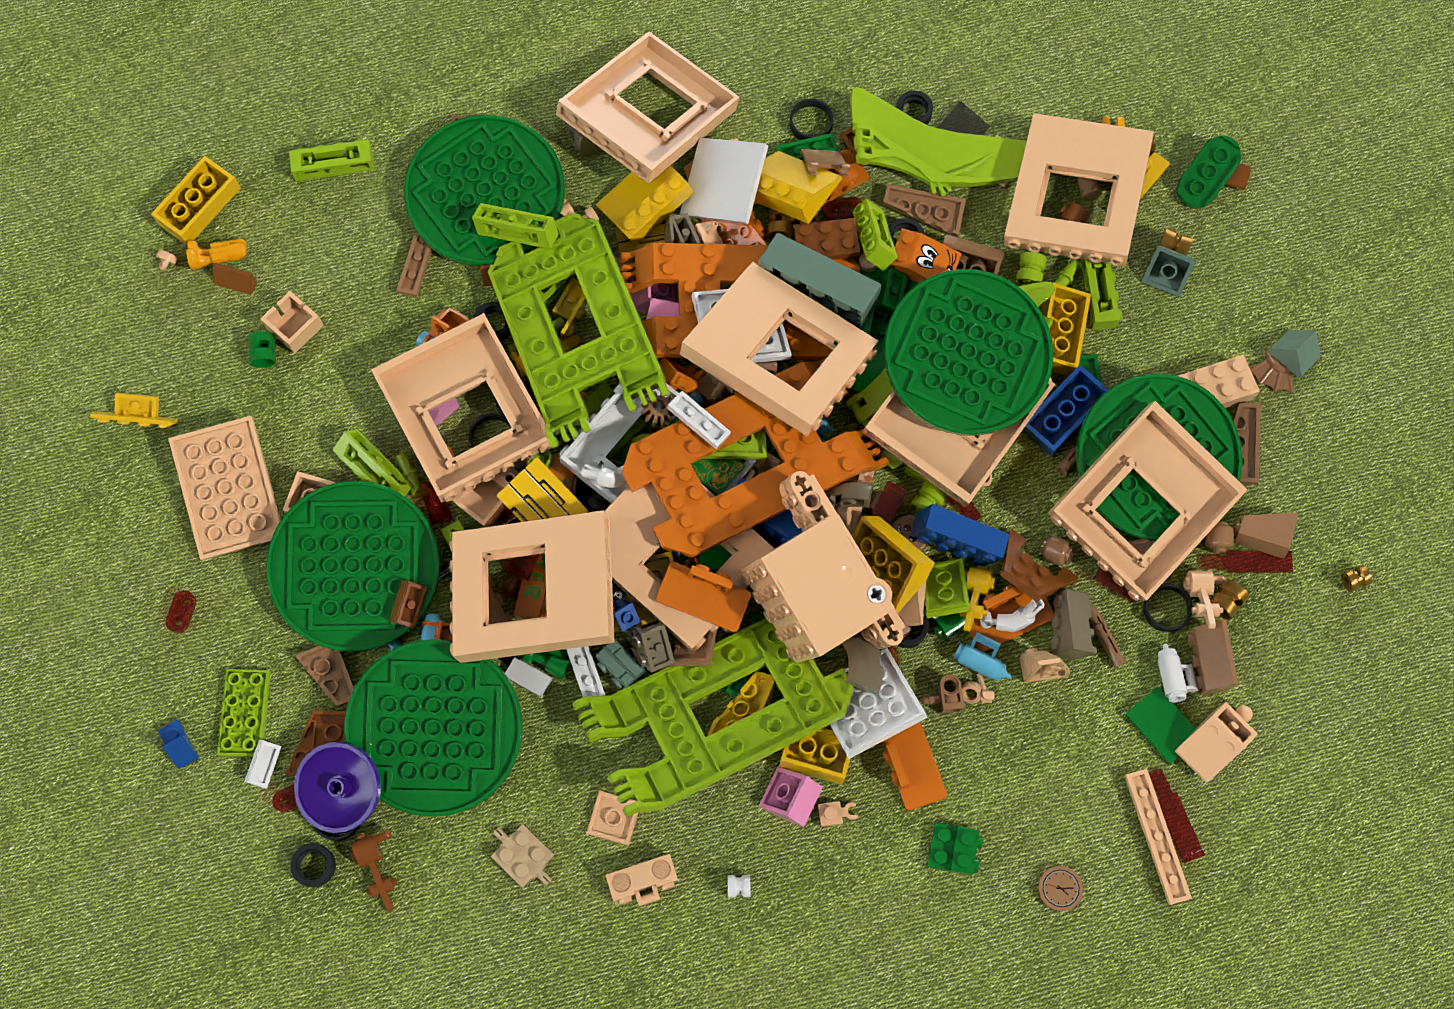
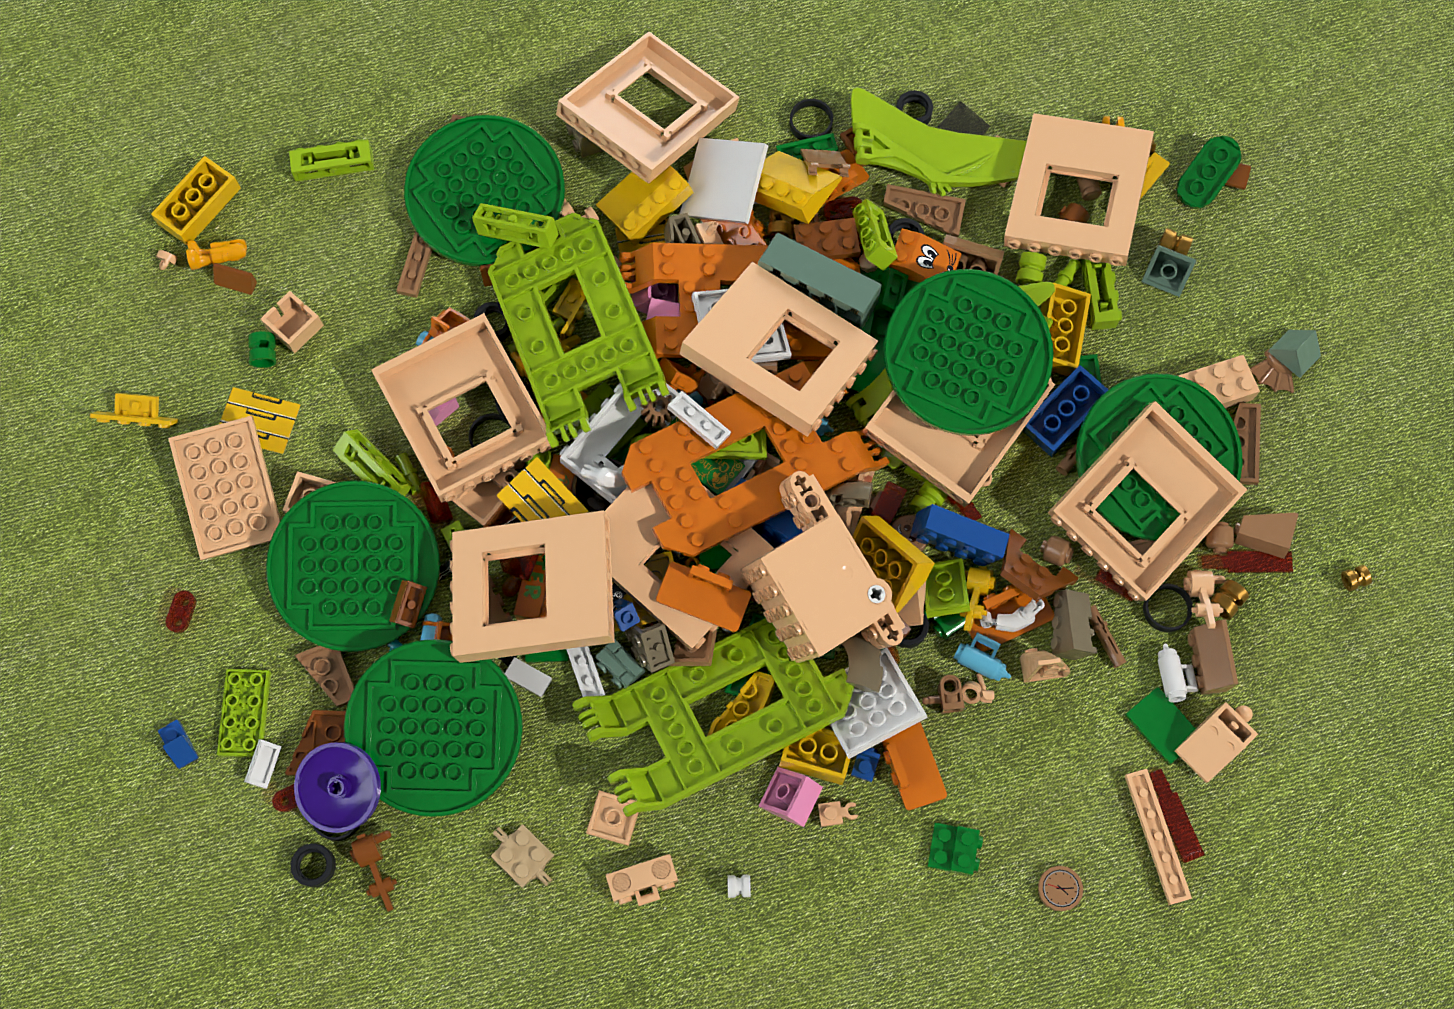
(272, 416): none -> yellow sticker
(554, 665): green piece -> none
(865, 765): none -> blue bracket

